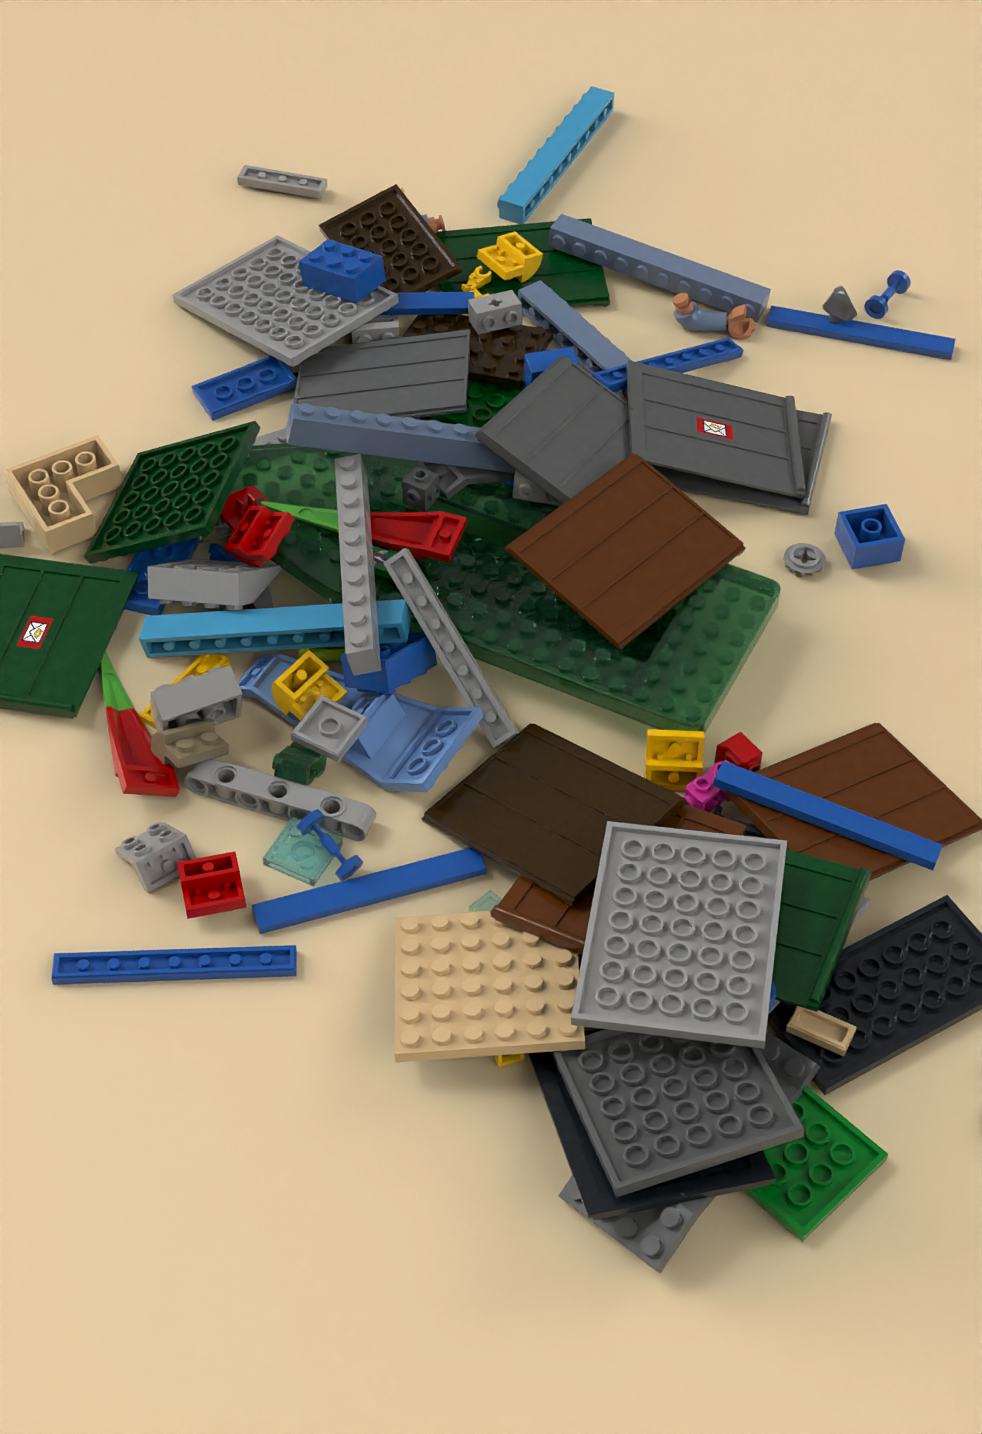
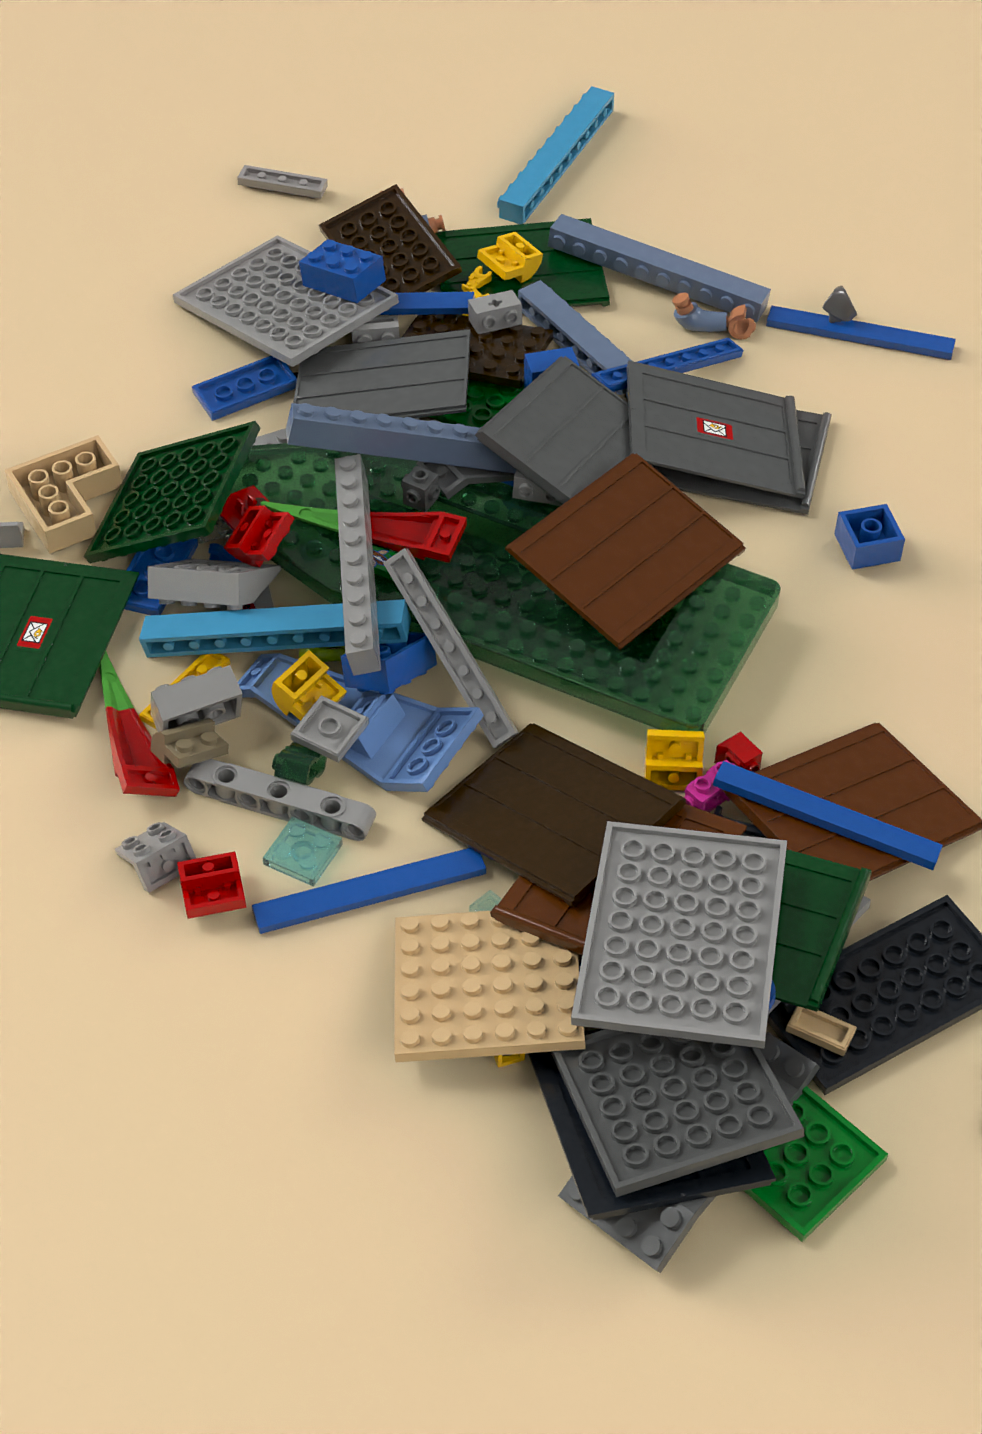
(174, 964): blue tile -> none
(311, 823): blue wheel -> none
(813, 554): light grey gear -> none
(876, 305): blue wheel -> none

